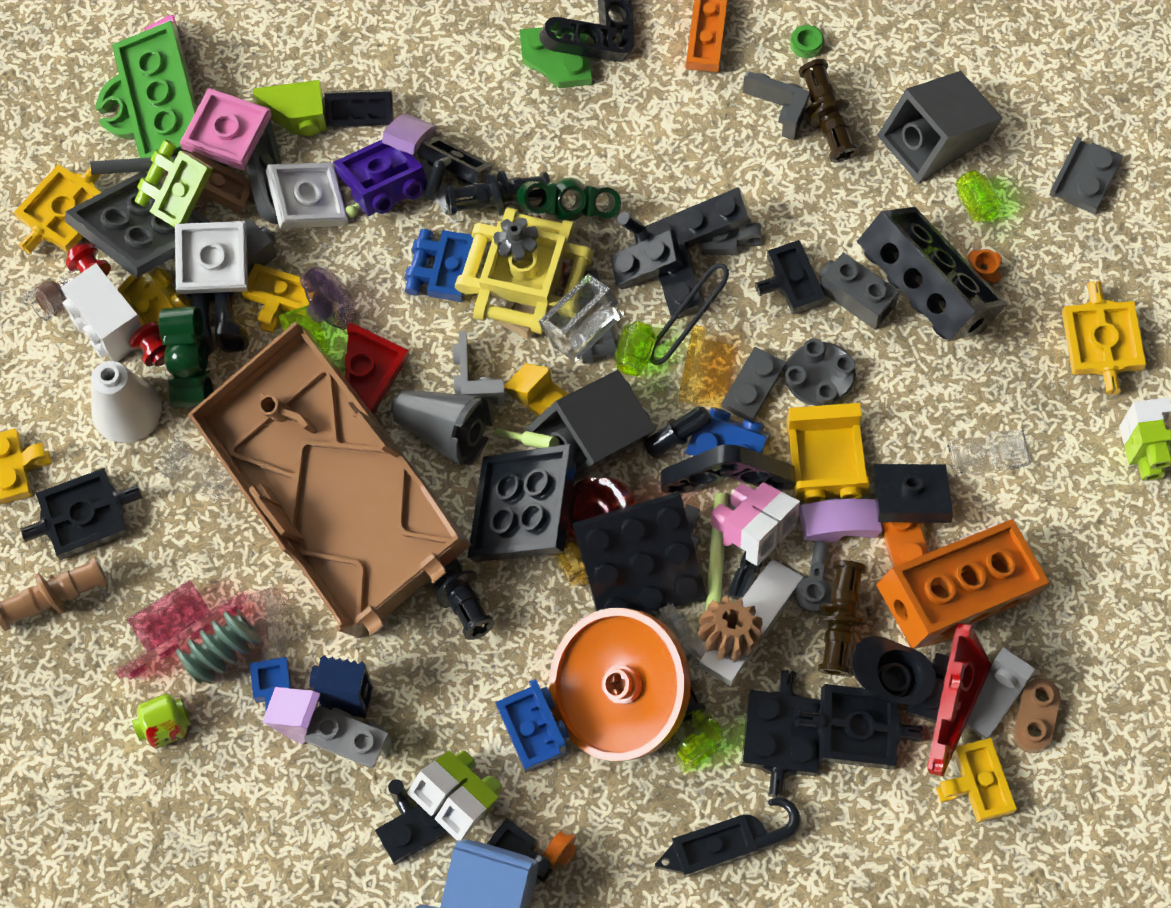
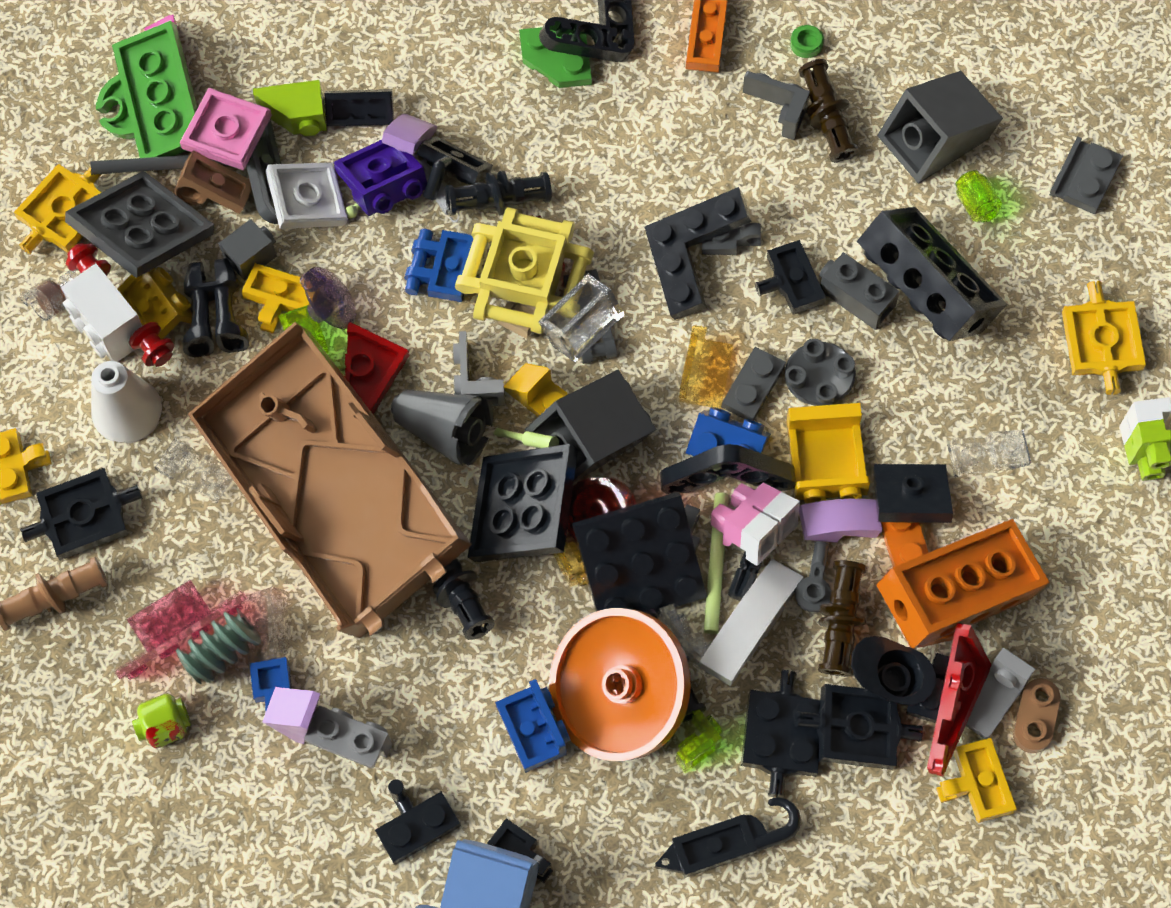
(181, 187): plate -> none
(185, 356): dark green piece -> none
(211, 257): white plate -> none
(342, 685): dark blue brick -> none
(462, 792): white hips -> none
(516, 238): dark grey plant -> none
(561, 849): orange plate -> none
(584, 204): dark green piece -> none
(634, 348): clear neon green brick -> none
(647, 257): black plate -> none
(677, 431): black axle -> none
(696, 318): black piece -> none
(730, 628): medium nougat gear -> none
(988, 258): orange plate -> none

